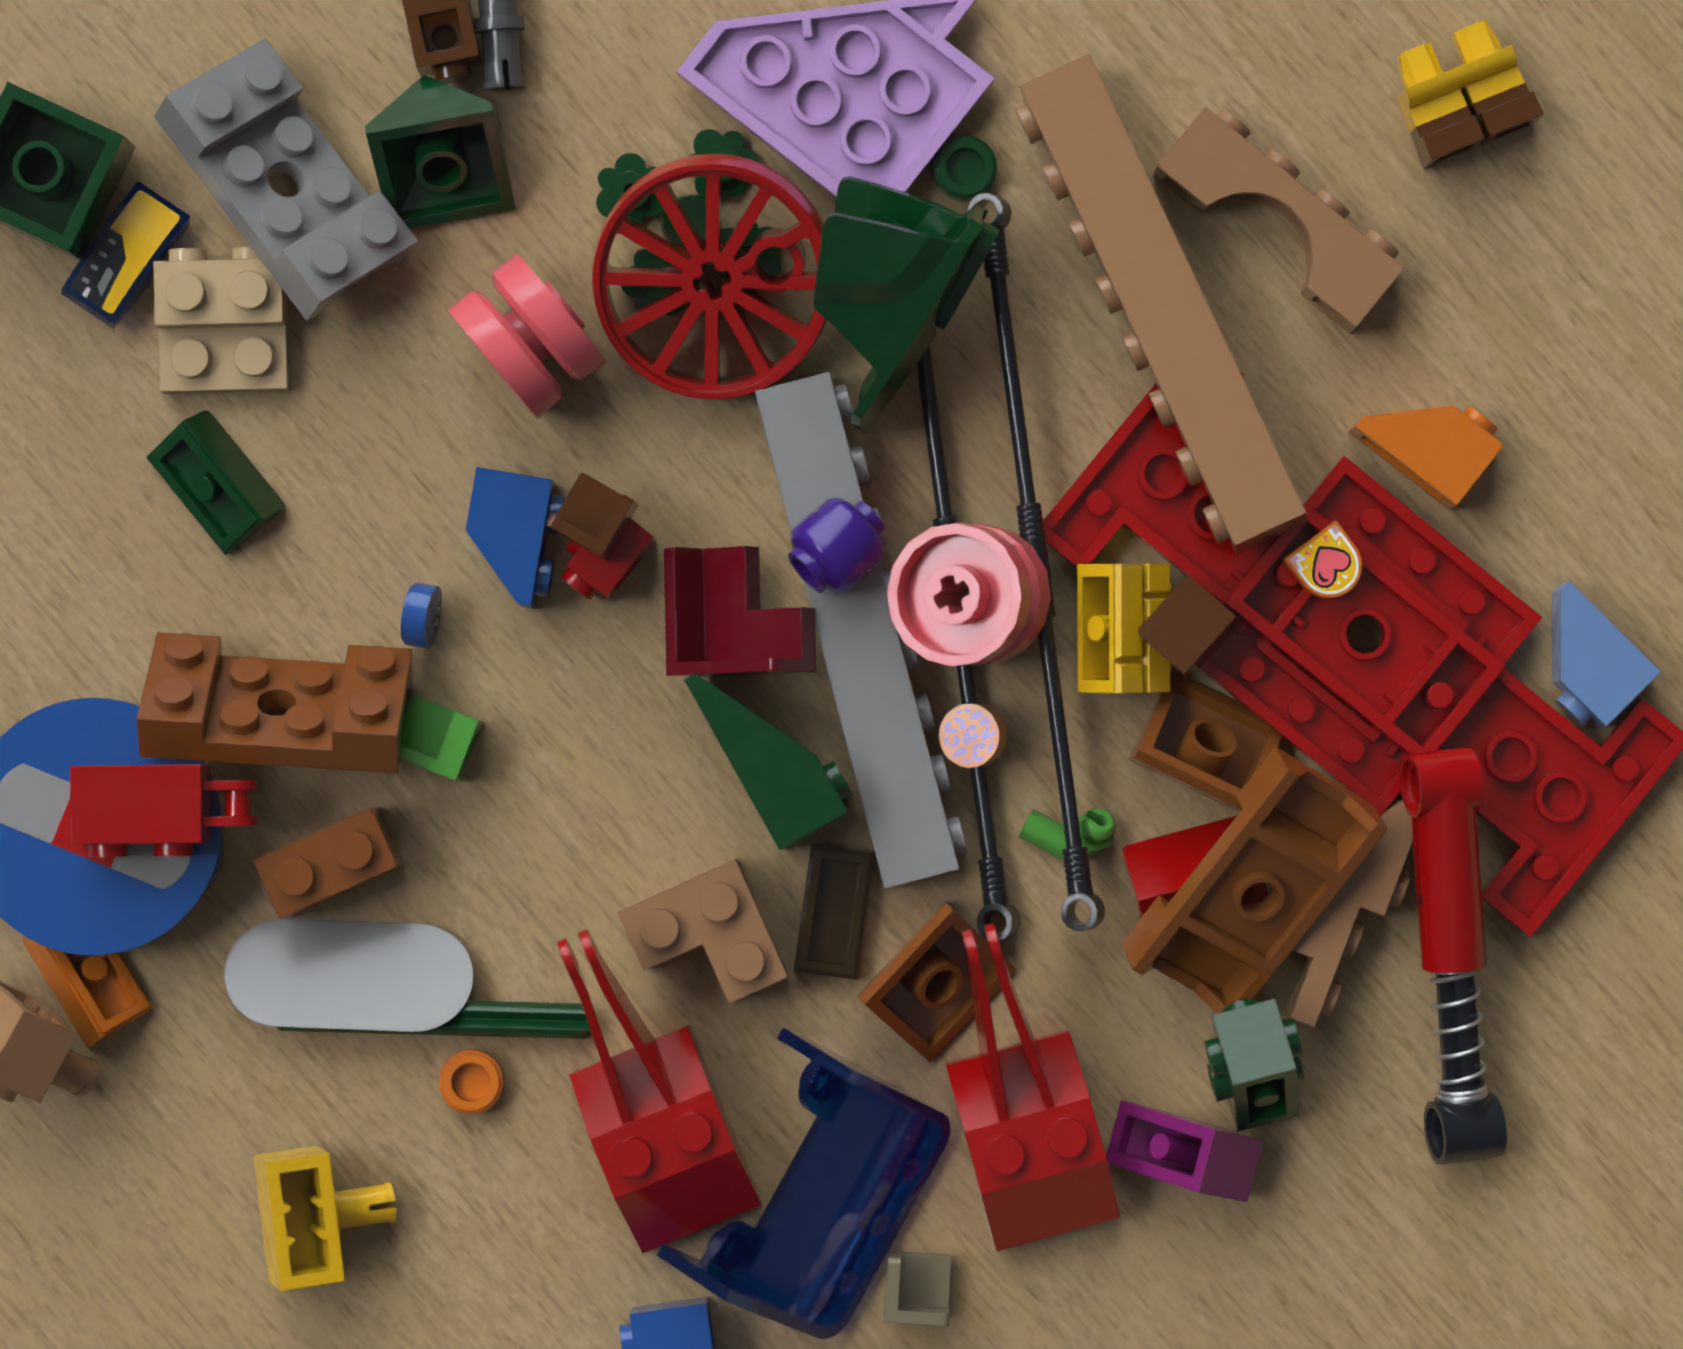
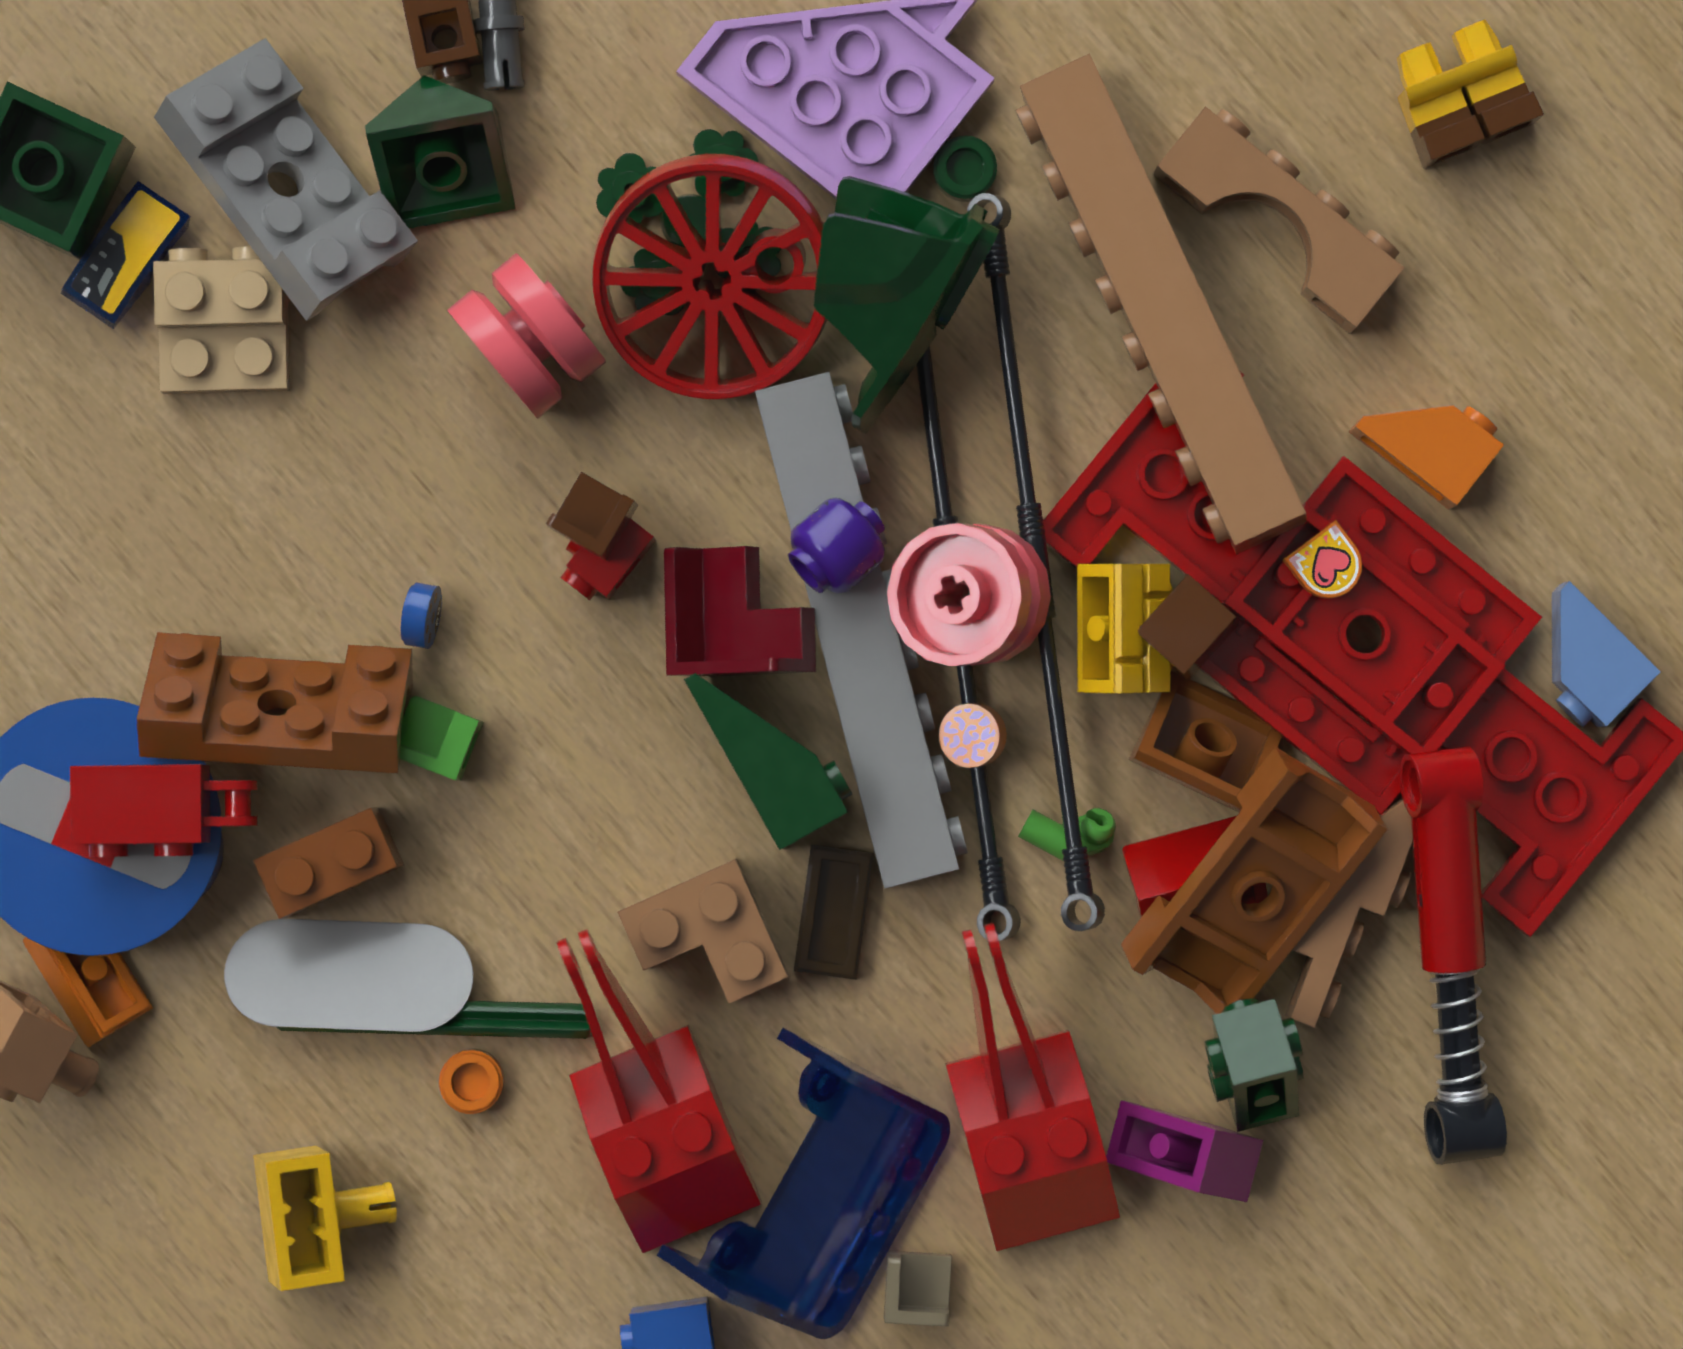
(215, 481): dark green slope -> none
(511, 530): blue slope -> none
(927, 983): dark orange slope -> none

